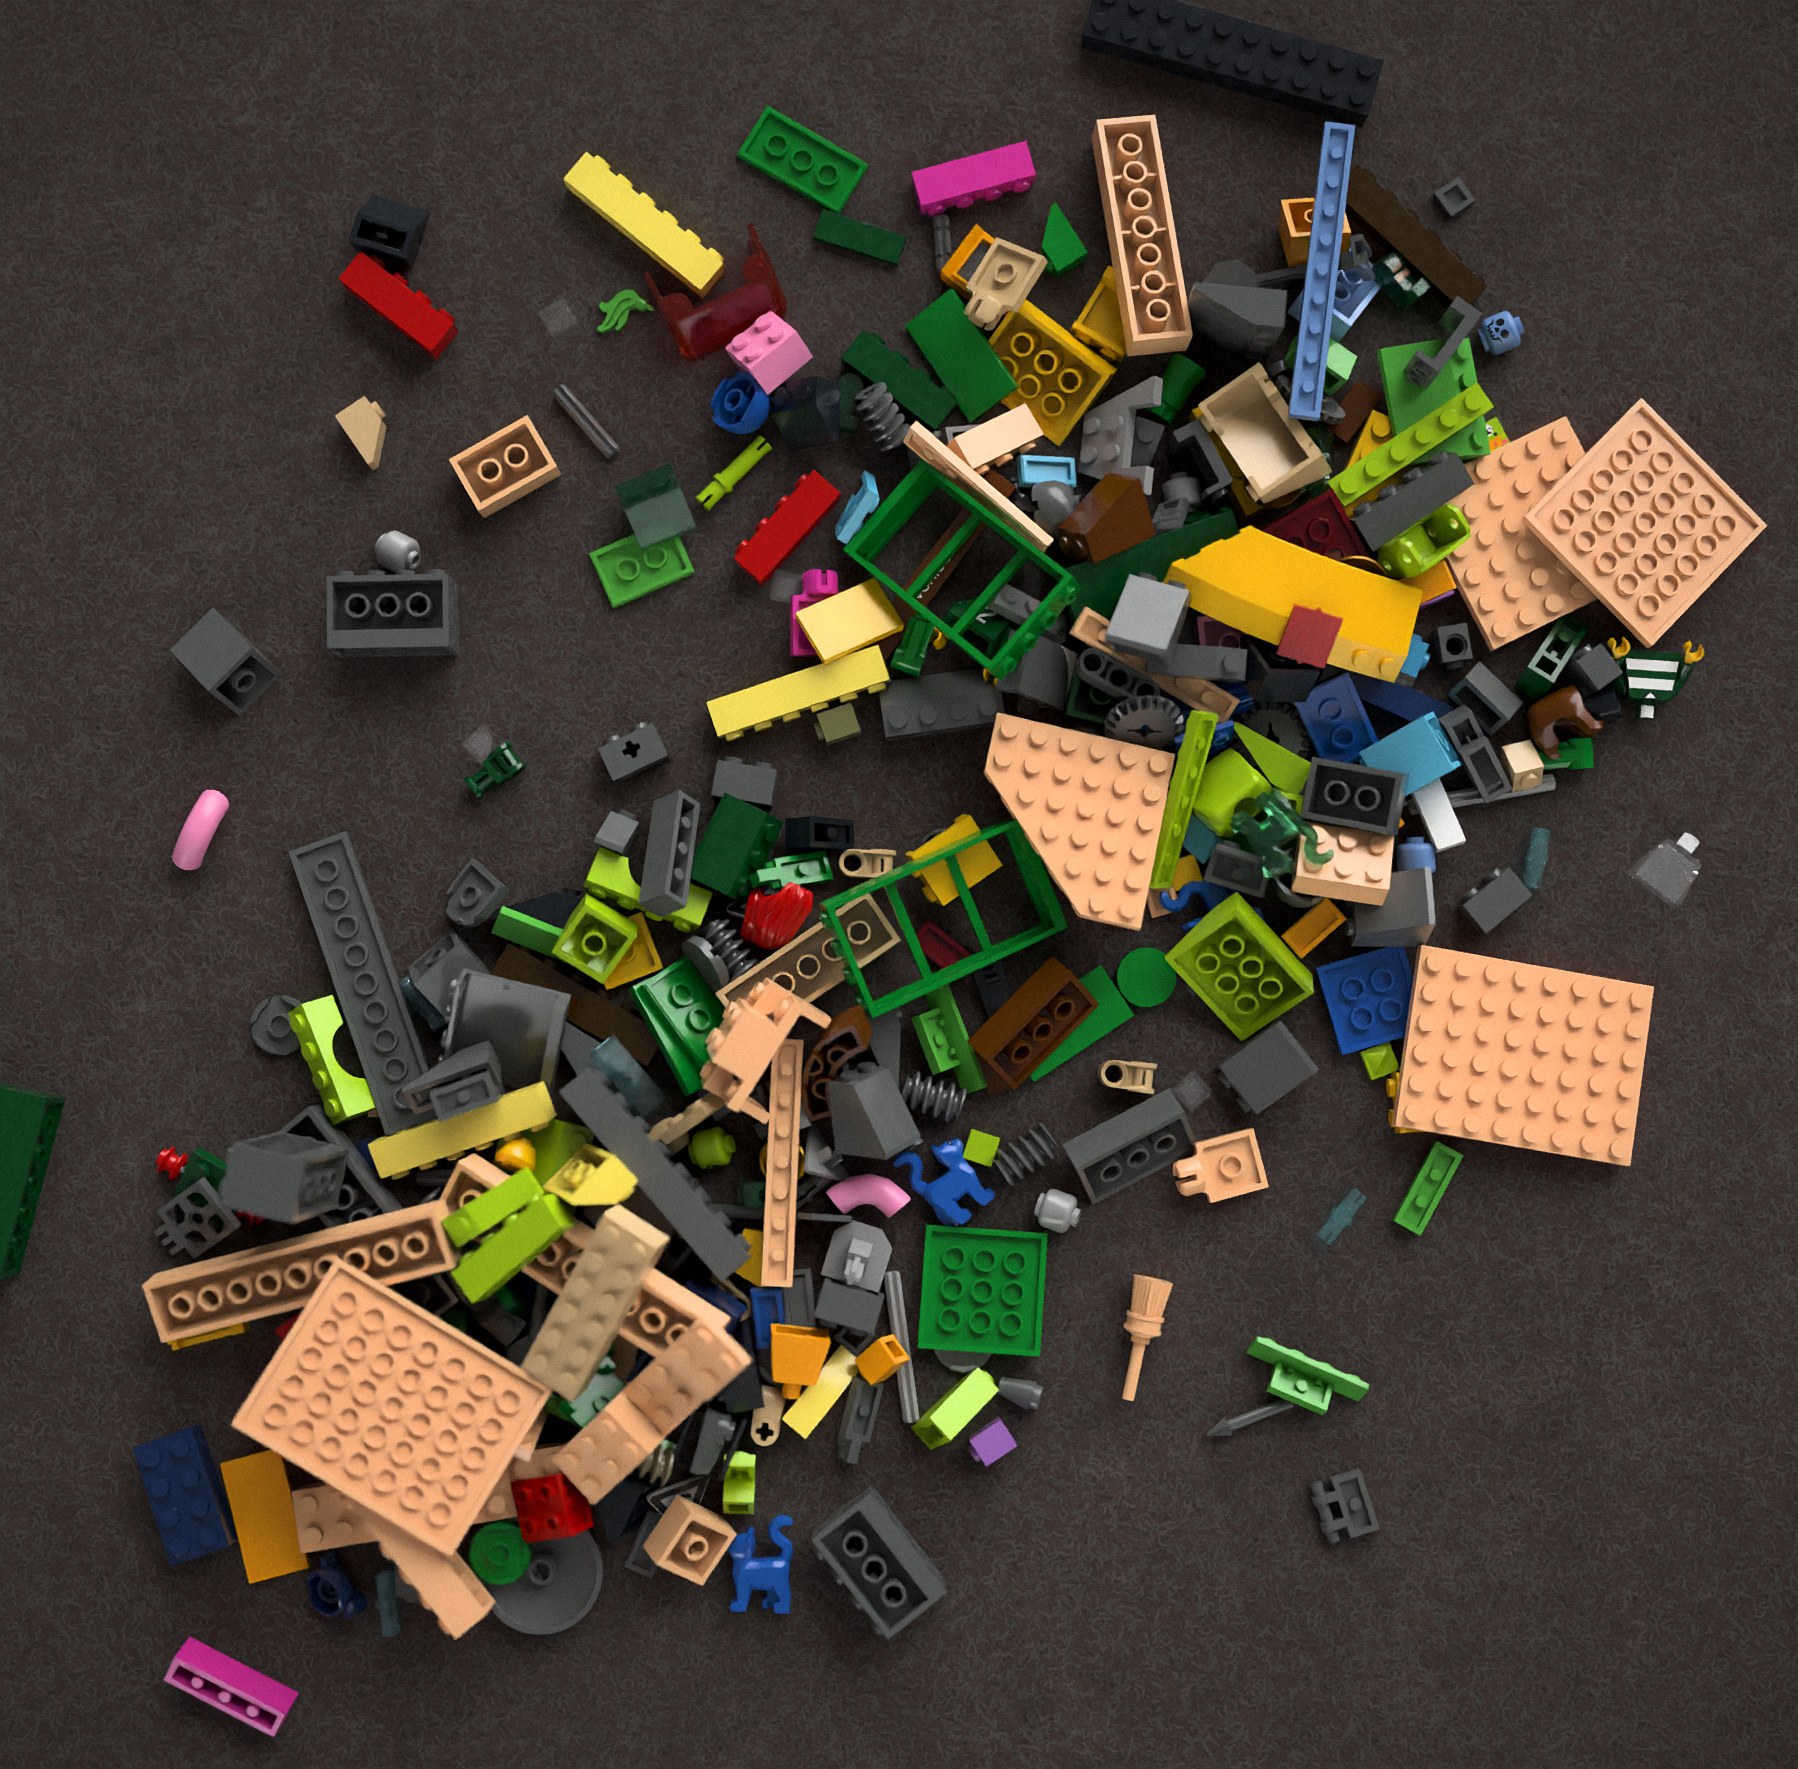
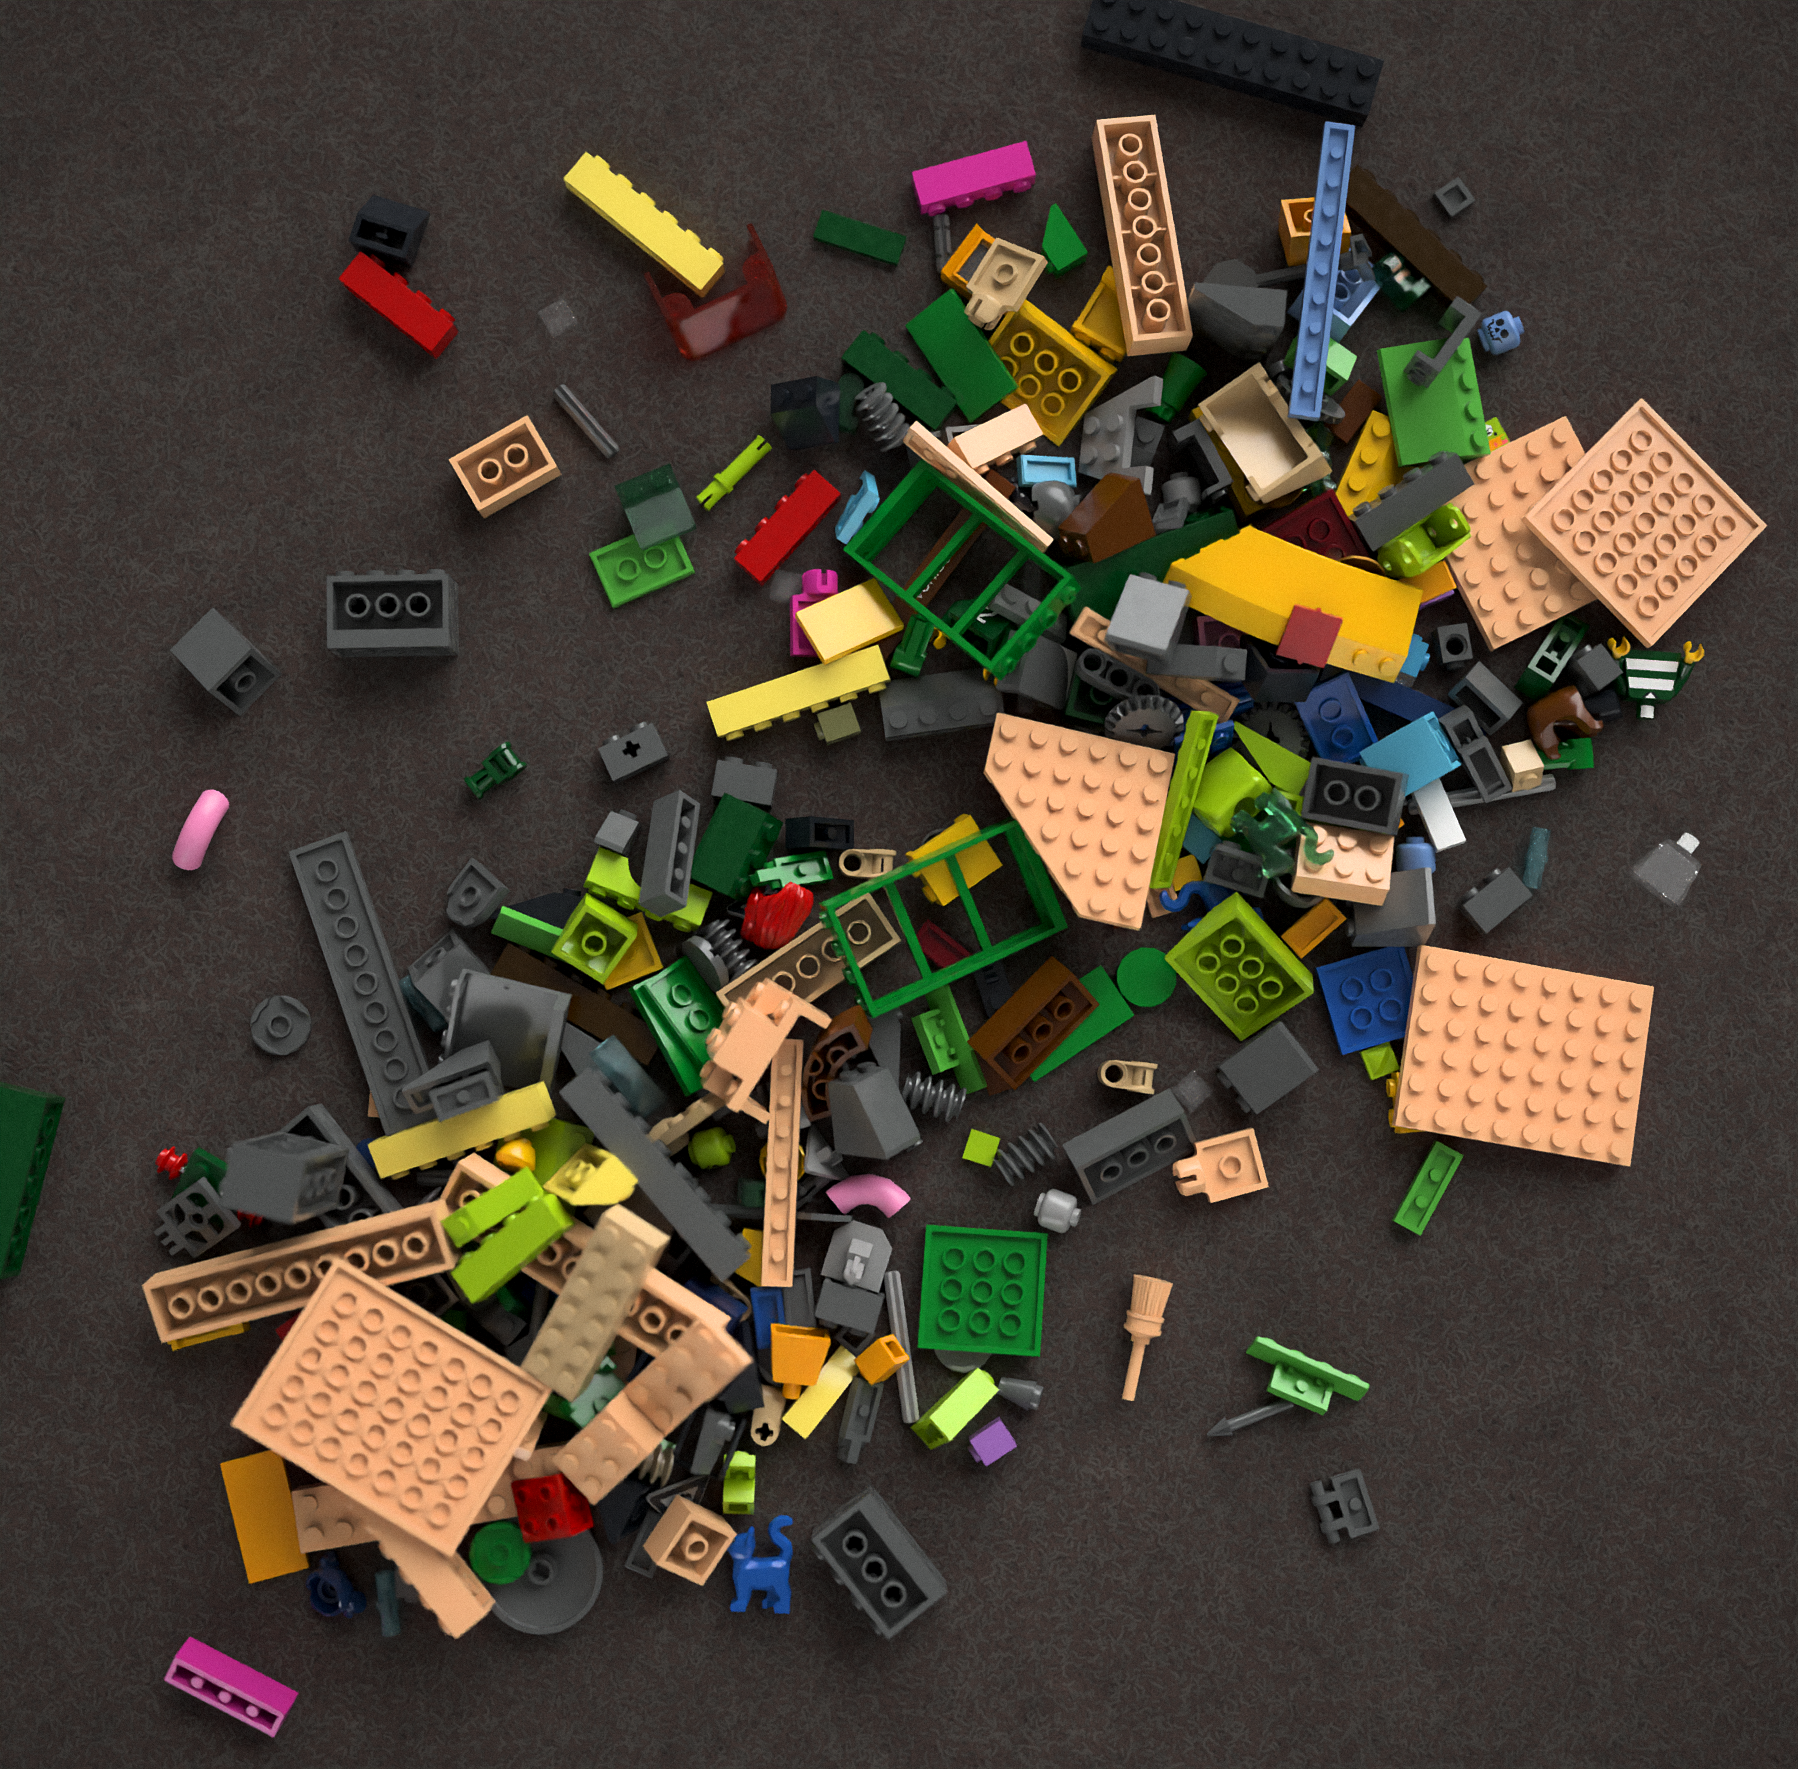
(185, 1494): dark blue piece -> none
(342, 1094): lime arch -> none
(365, 429): tan slope -> none
(397, 551): light grey head -> none
(479, 743): clear tile -> none
(619, 308): bright green piece -> none
(740, 404): blue cylinder -> none
(769, 351): bright pink brick -> none
(802, 160): green tile -> none
(950, 1186): blue animal -> none
(1341, 1216): clear light blue pin -> none
(1410, 445): lime plate -> none

